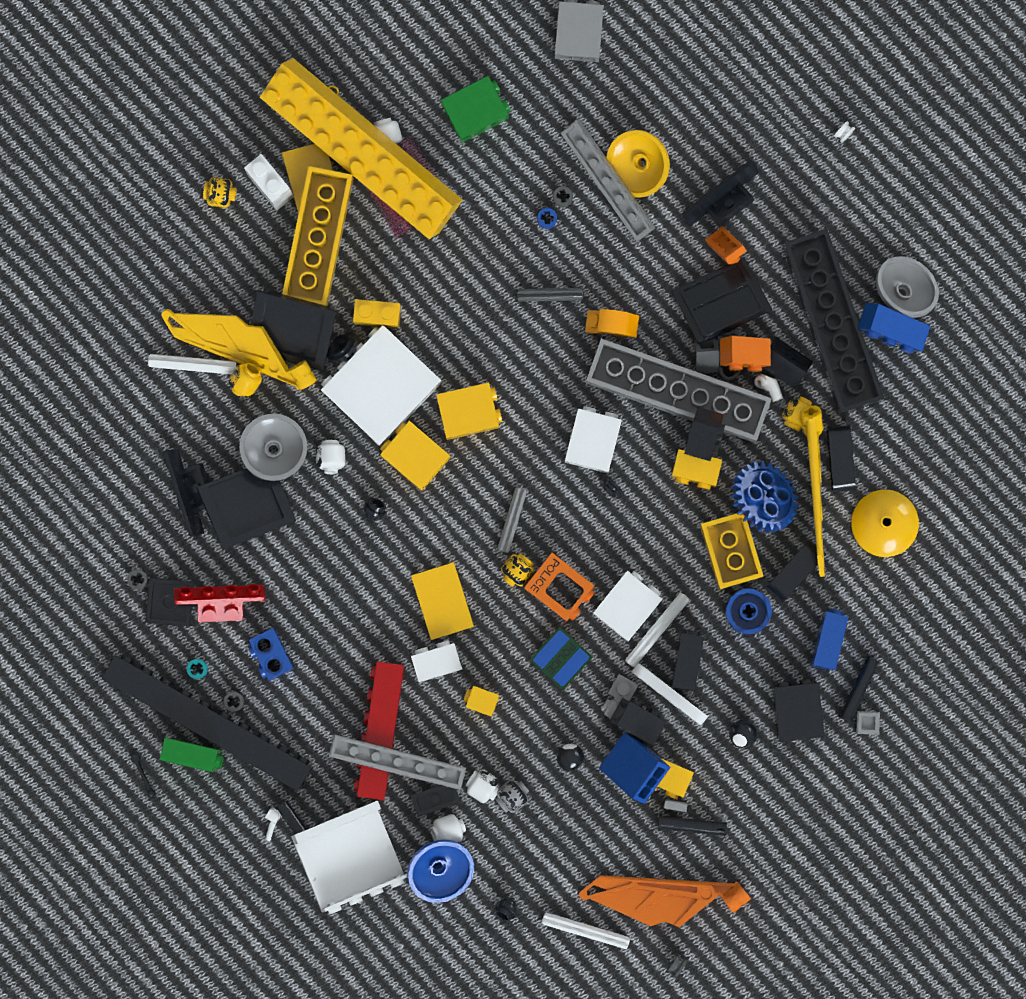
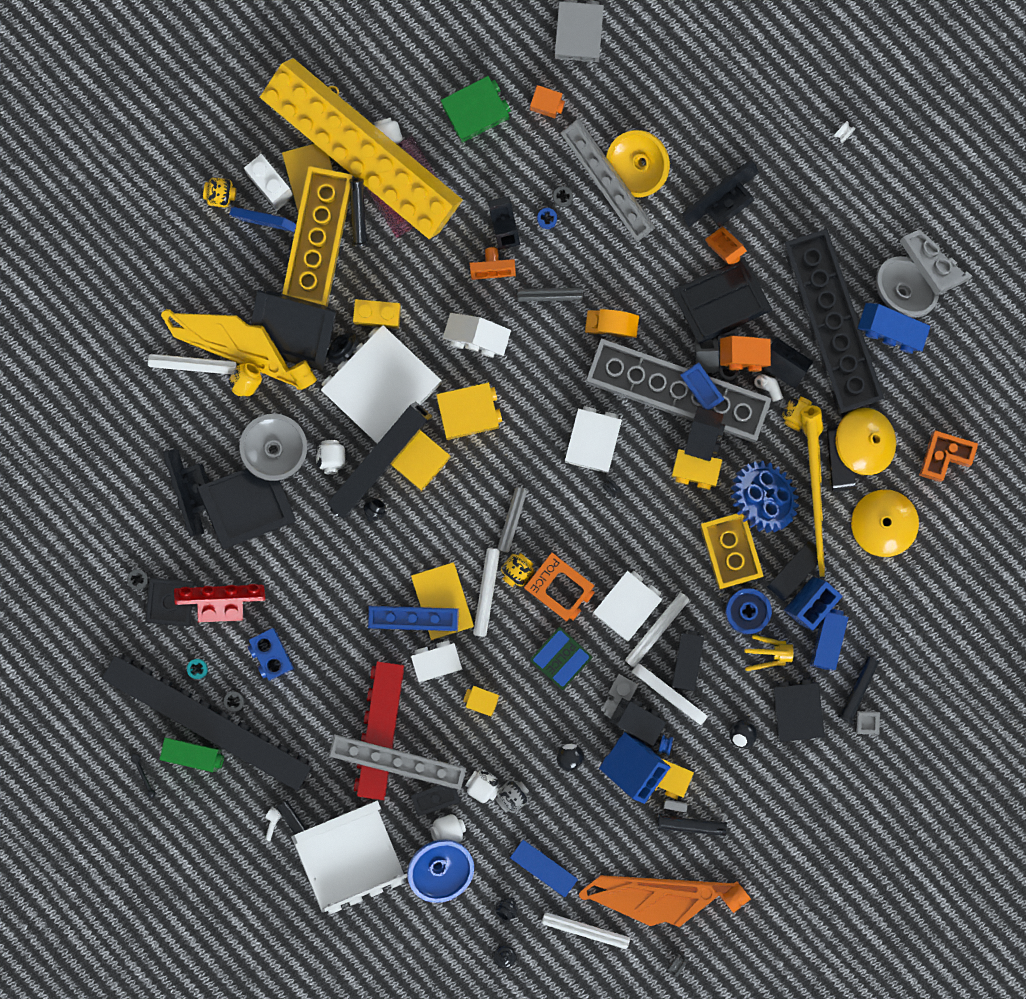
(262, 219): none -> blue tile
(358, 212): none -> black pin
(379, 460): none -> black brick
(413, 618): none -> blue tile
(476, 334): none -> white brick
(486, 592): none -> white axle
(492, 267): none -> orange tile
(503, 223): none -> black brick
(504, 956): none -> black plate
(544, 868): none -> blue tile
(547, 102): none -> orange brick
(665, 745): none -> blue bush
(702, 387): none -> blue tile
(782, 653): none -> yellow plant
(813, 603): none -> blue brick
(856, 442): none -> yellow dish
(934, 266): none -> light grey wing
(946, 449): none -> orange brick

